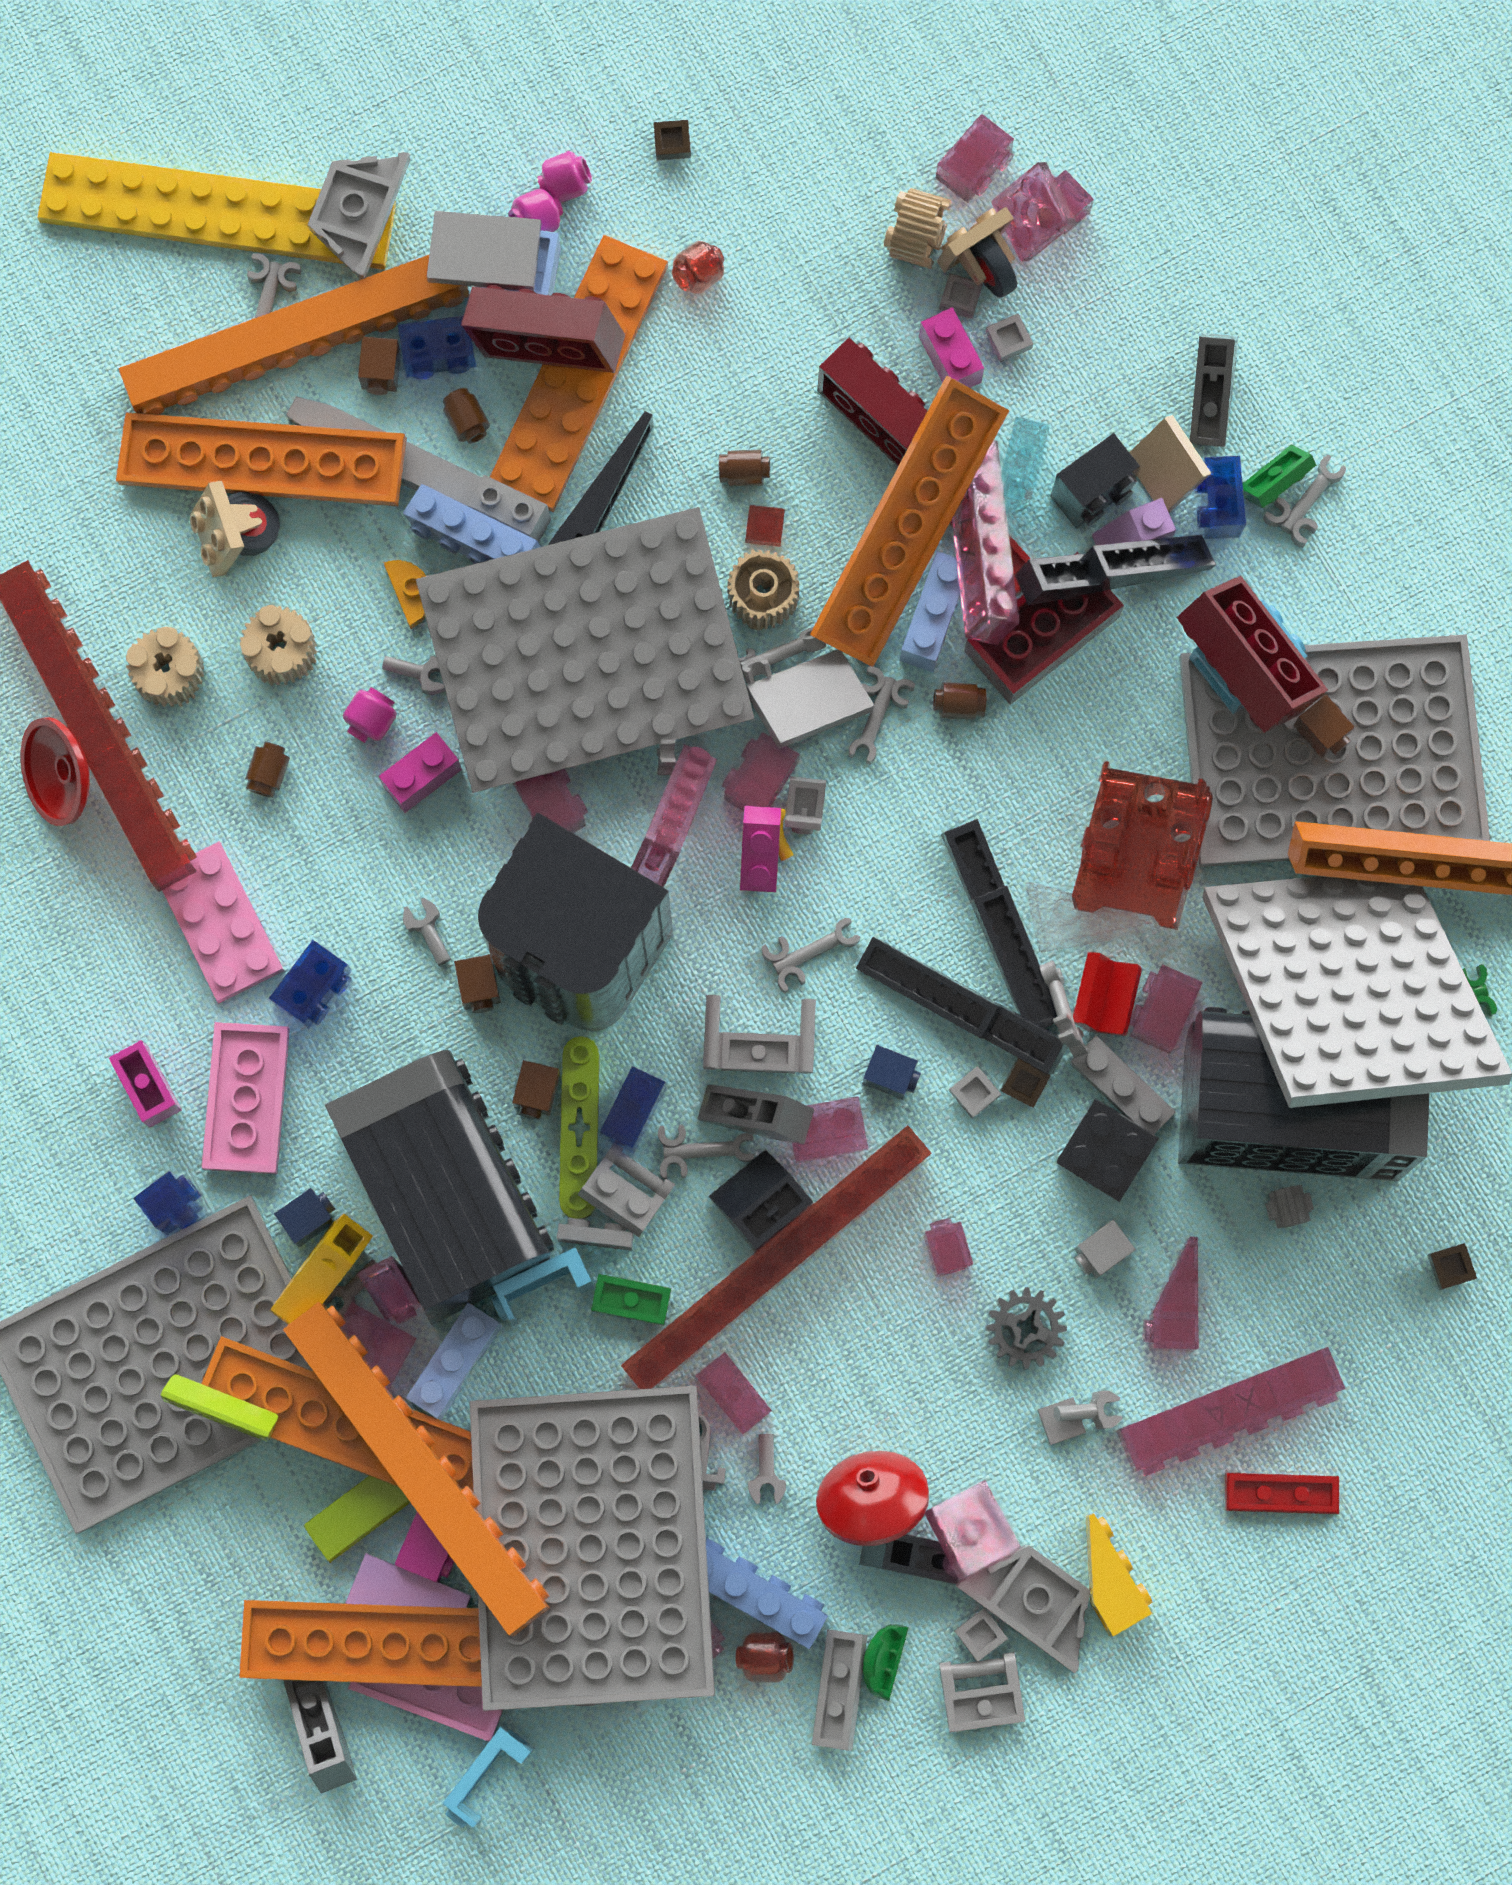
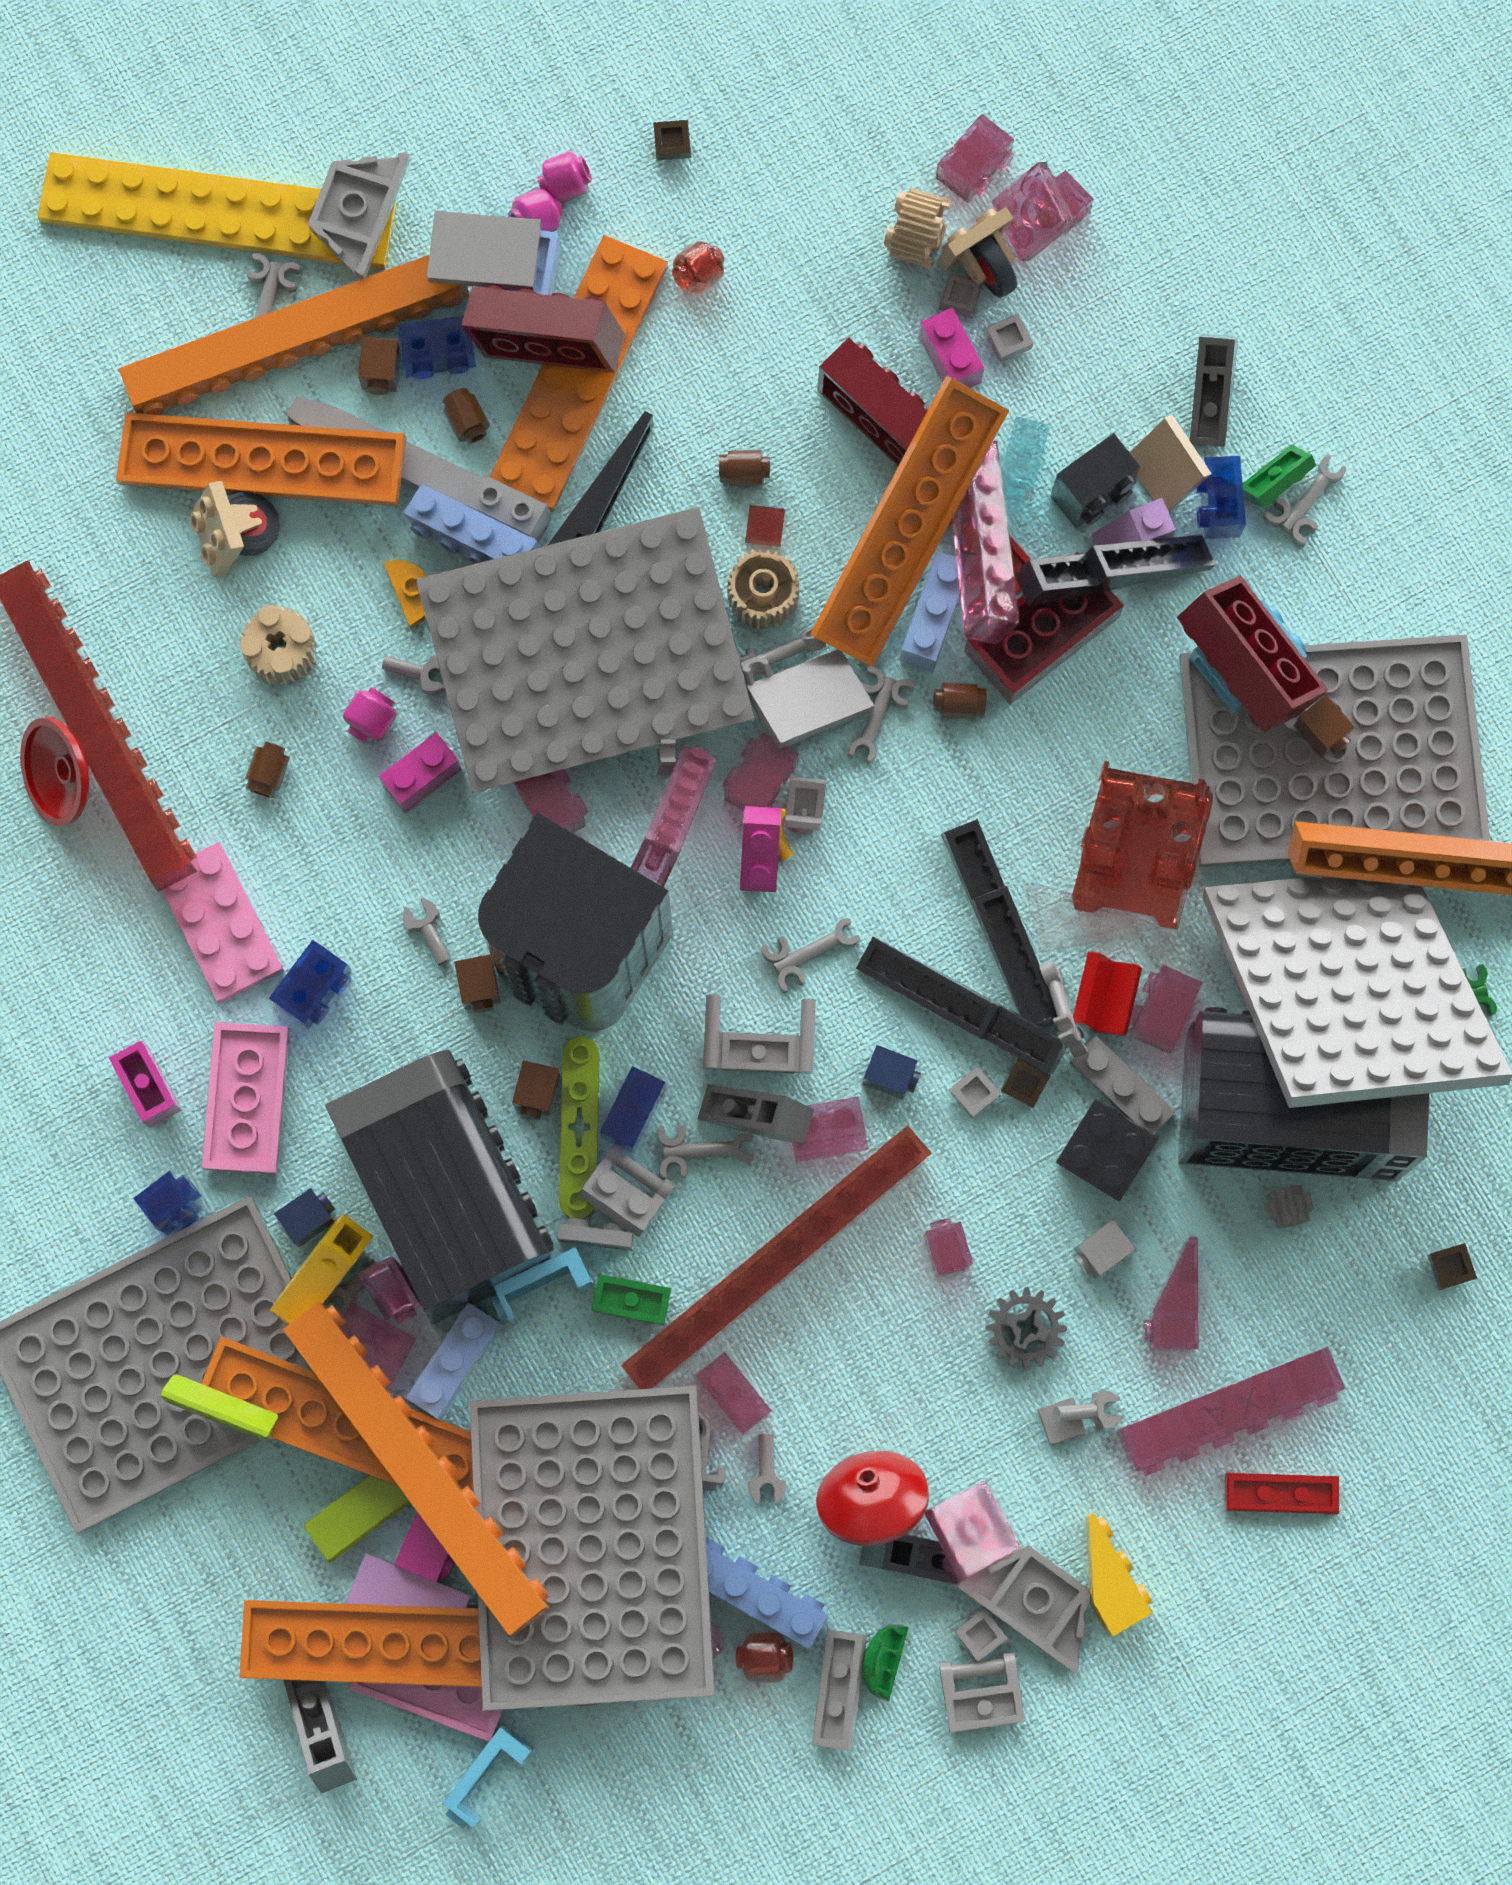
(154, 652): tan brick -> none
(761, 1200): black slope -> none

